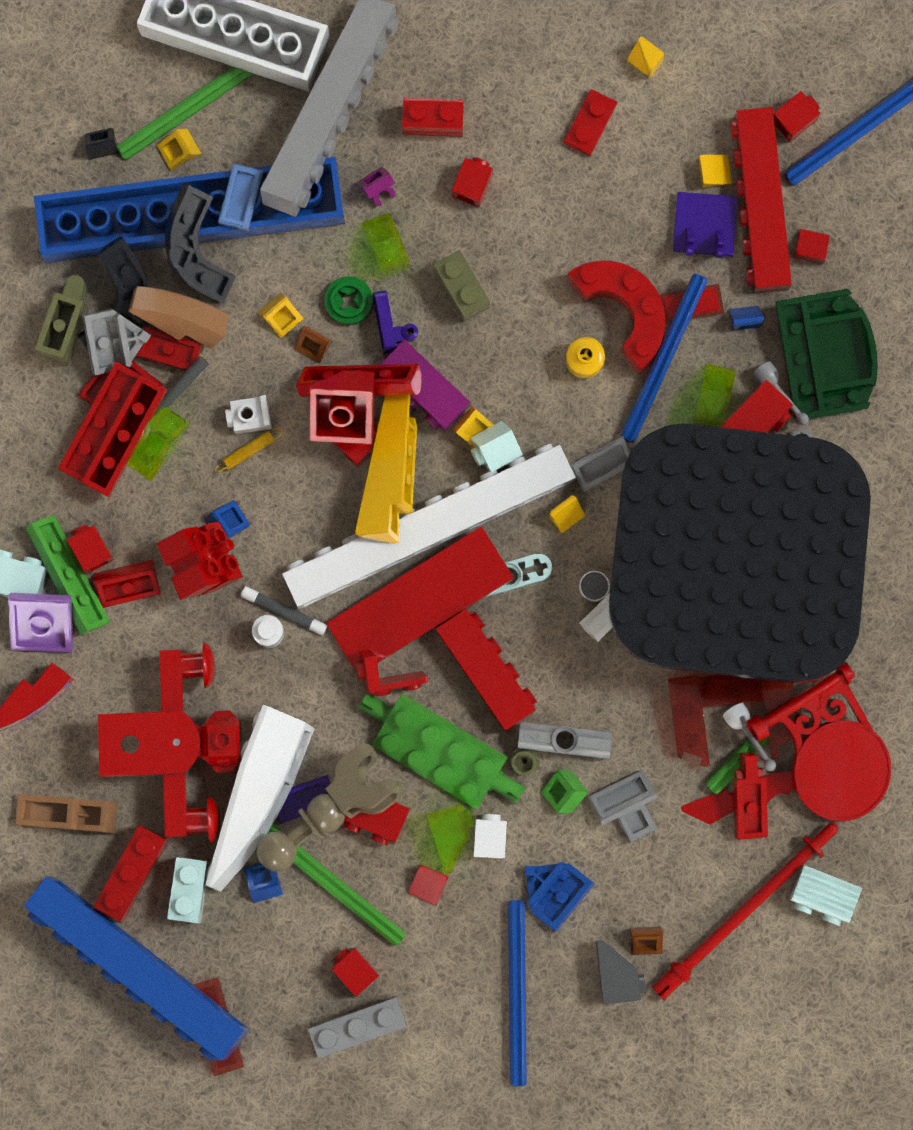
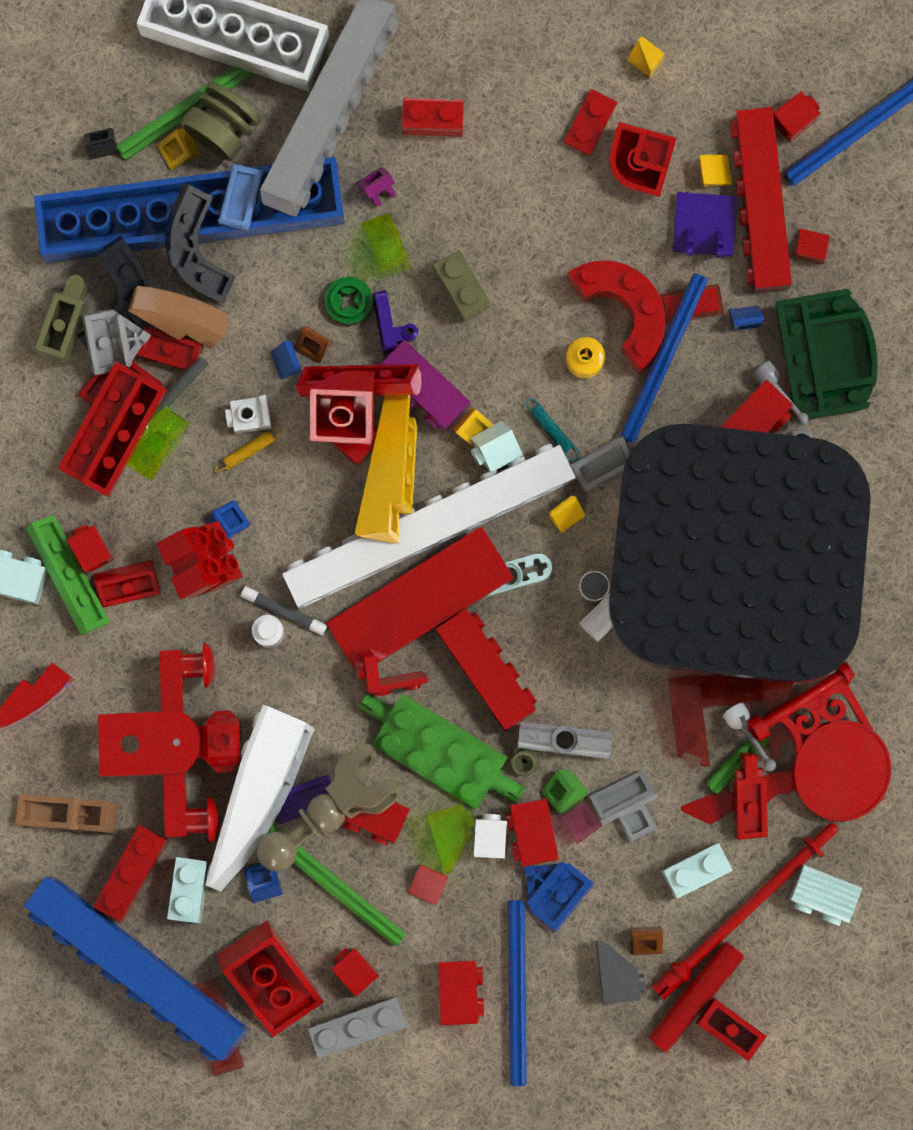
(40, 622): medium lavender tile -> none
(217, 125): none -> olive wheel
(269, 978): none -> red slope
(280, 315): yellow slope -> none
(286, 360): none -> blue slope
(459, 992): none -> red brick
(472, 181): red brick -> none
(532, 832): none -> red brick
(552, 429): none -> teal piece
(580, 822): none -> clear pink plate
(641, 158): none -> red brick
(696, 870): none -> light aqua brick
(696, 997): none -> red brick
(714, 395): clear neon green slope -> none
(730, 1029): none -> red brick

